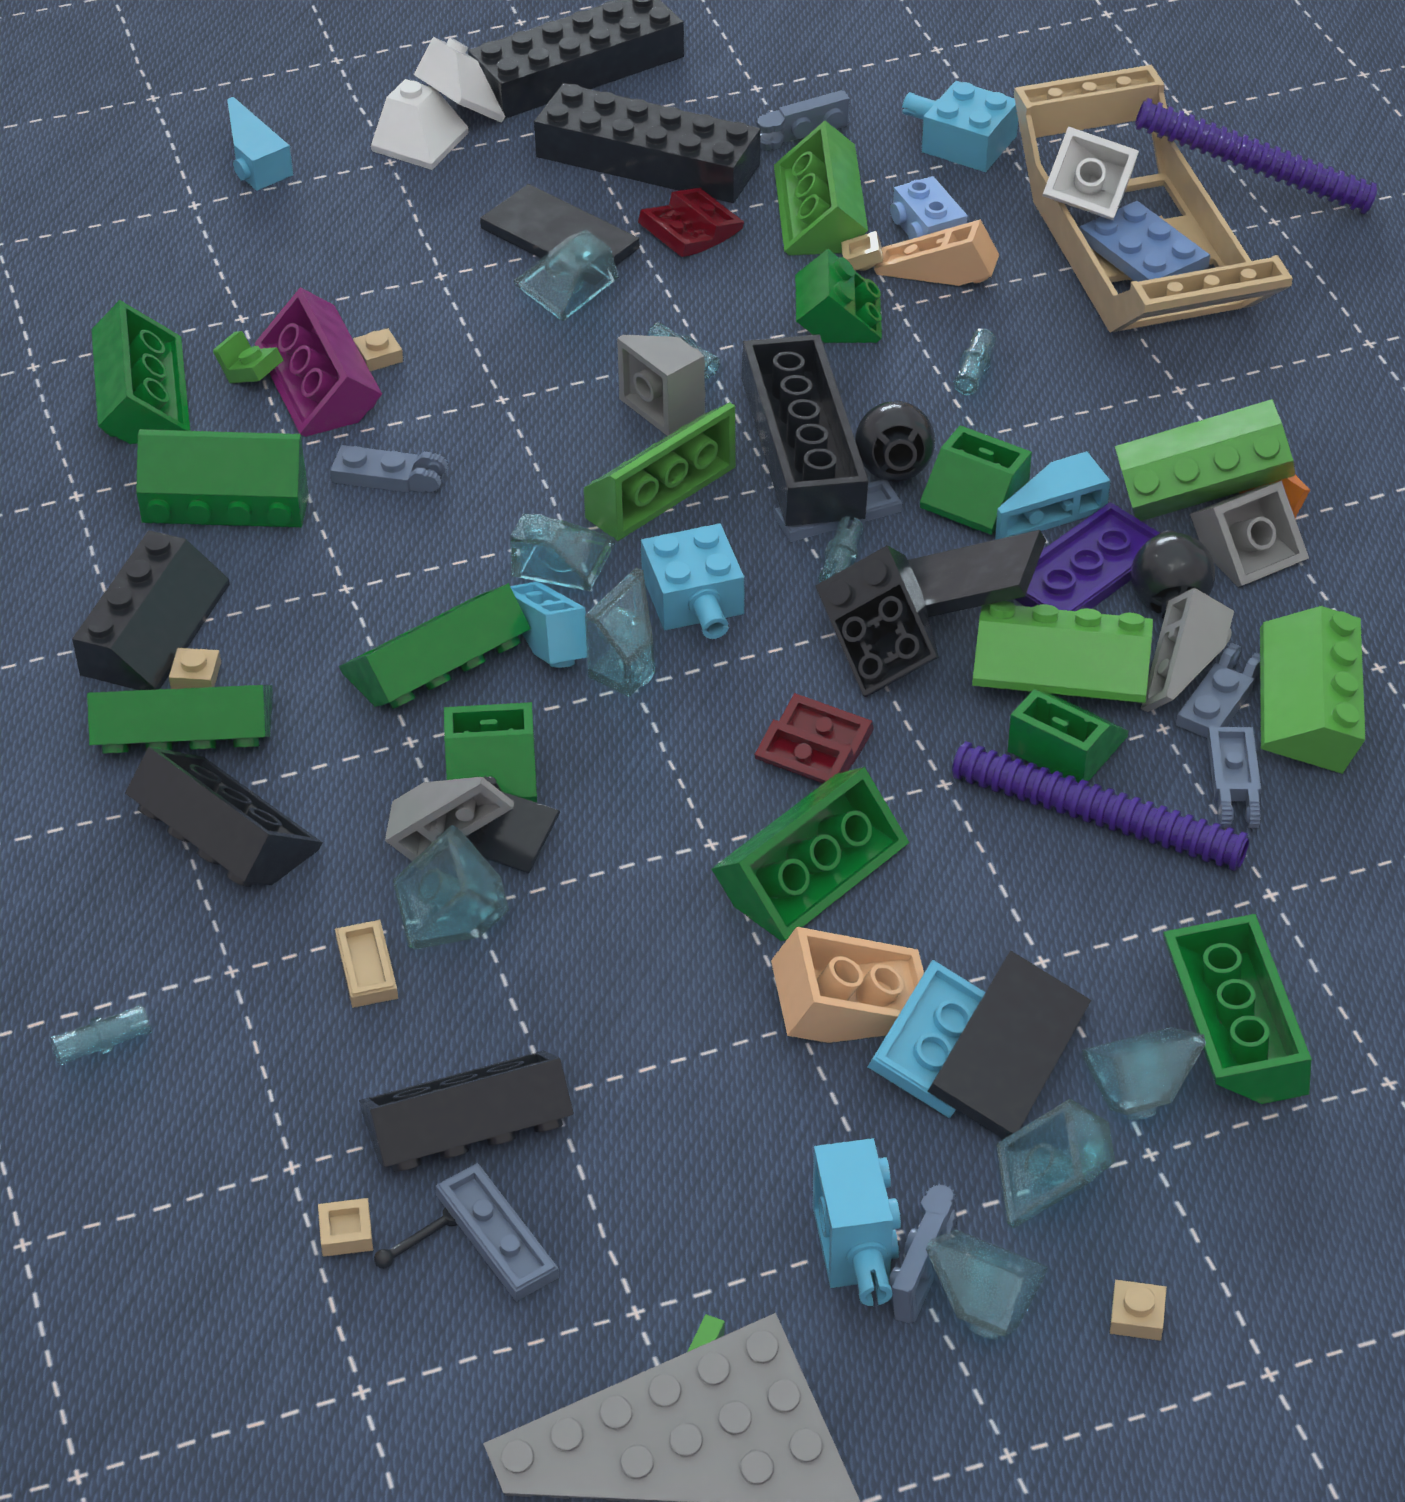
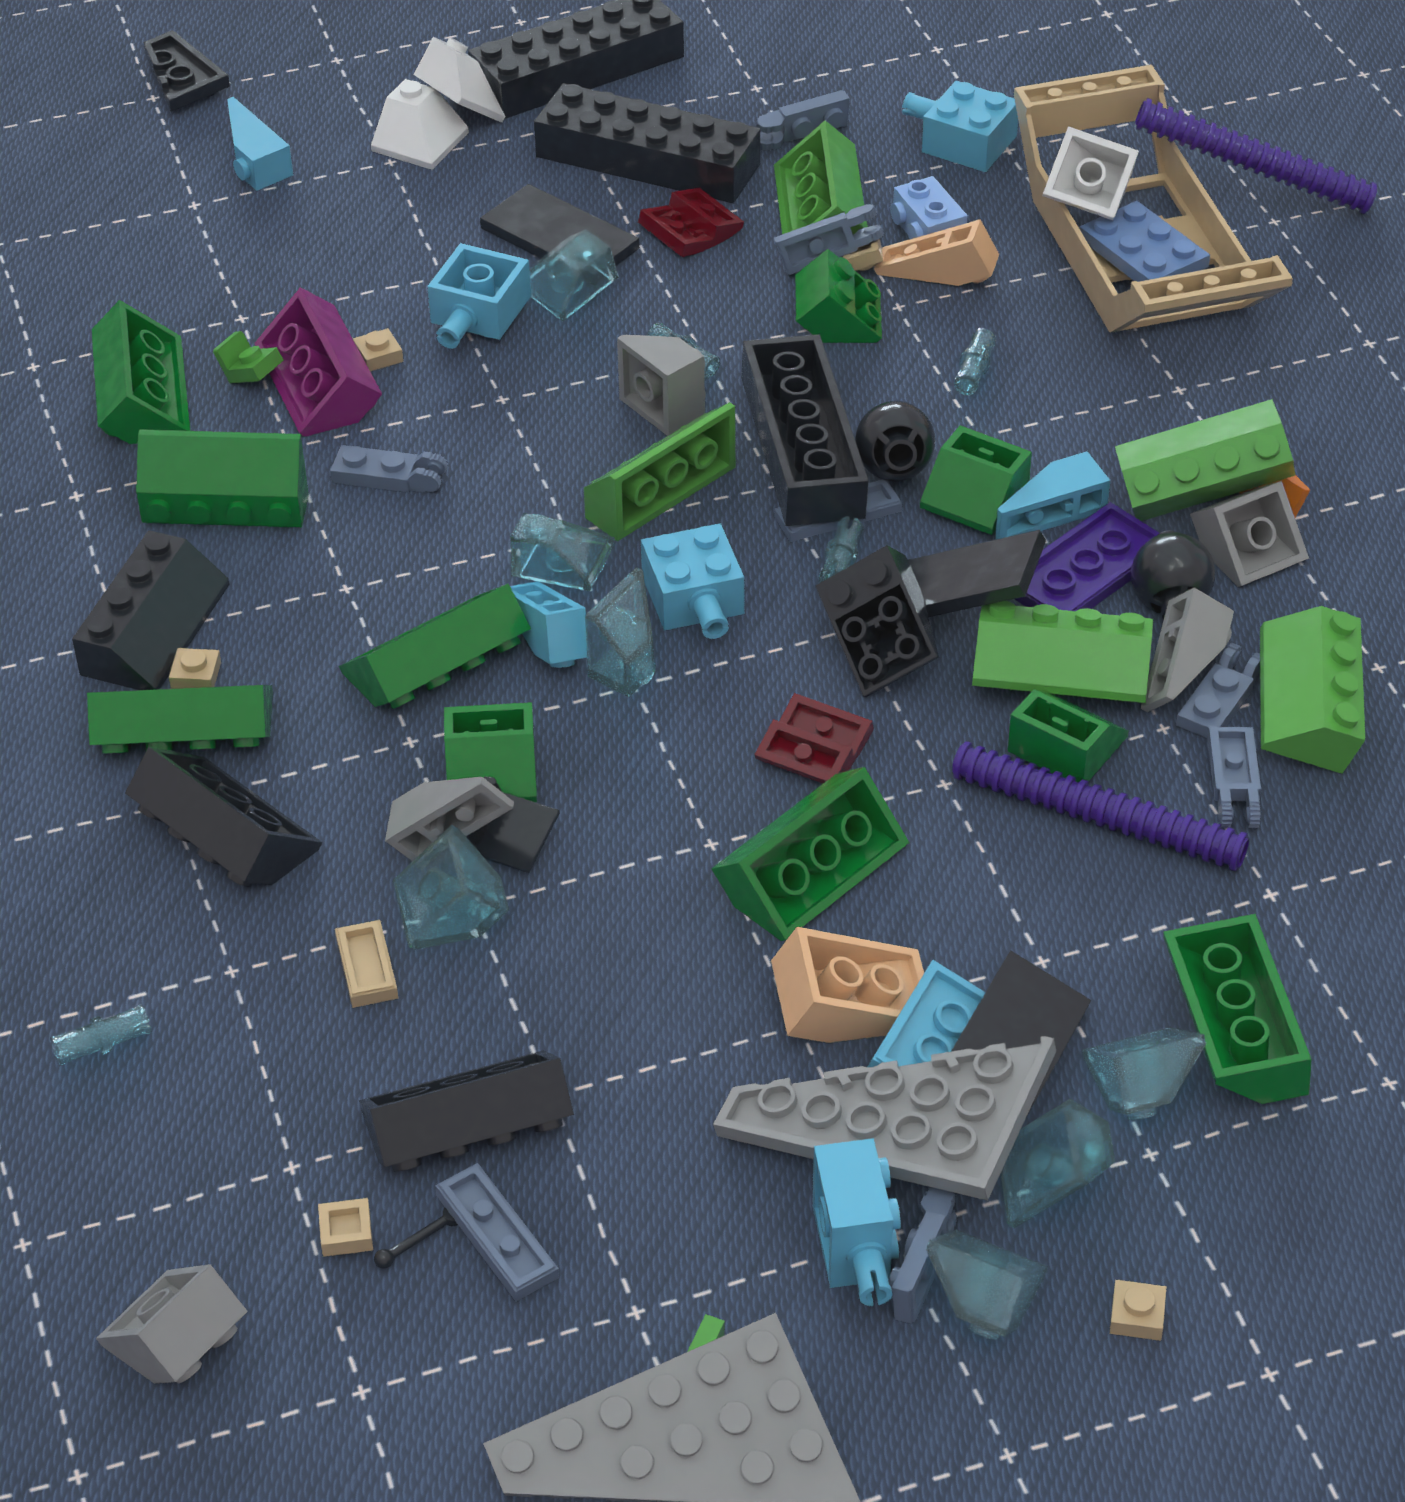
(174, 1324): none -> light grey slope
(183, 70): none -> black wing
(477, 294): none -> medium azure brick
(834, 233): none -> sand blue hinge
(932, 1120): none -> light grey wing

